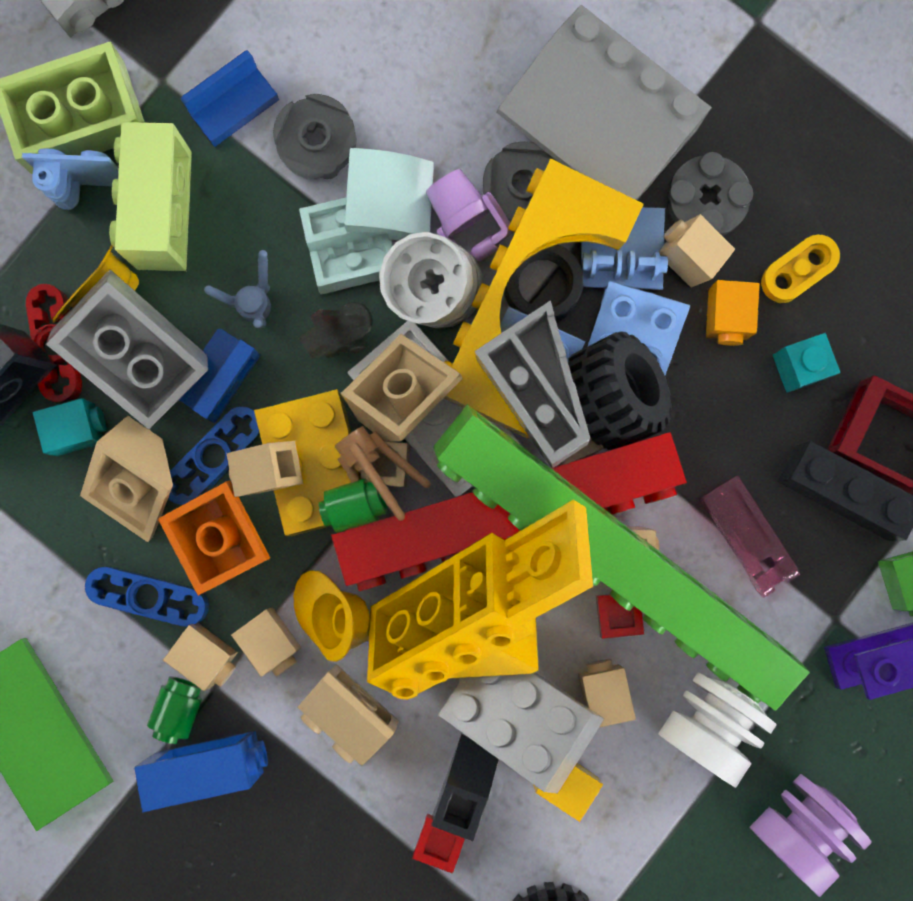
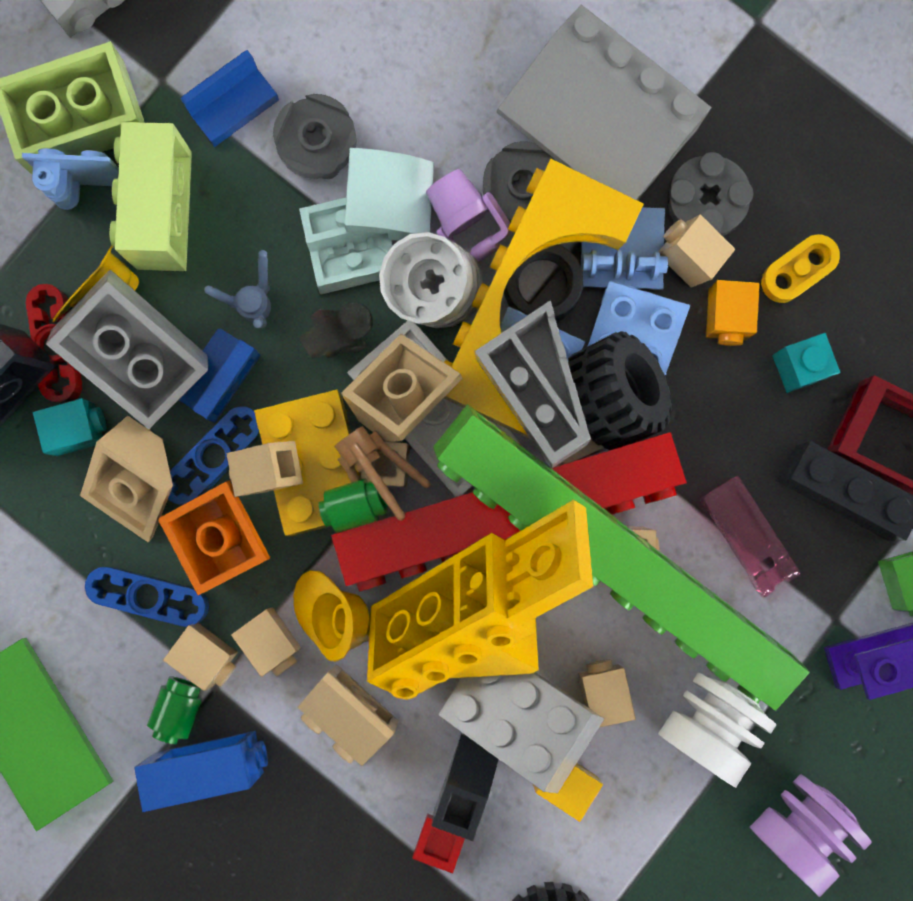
(616, 620): red plate -> none

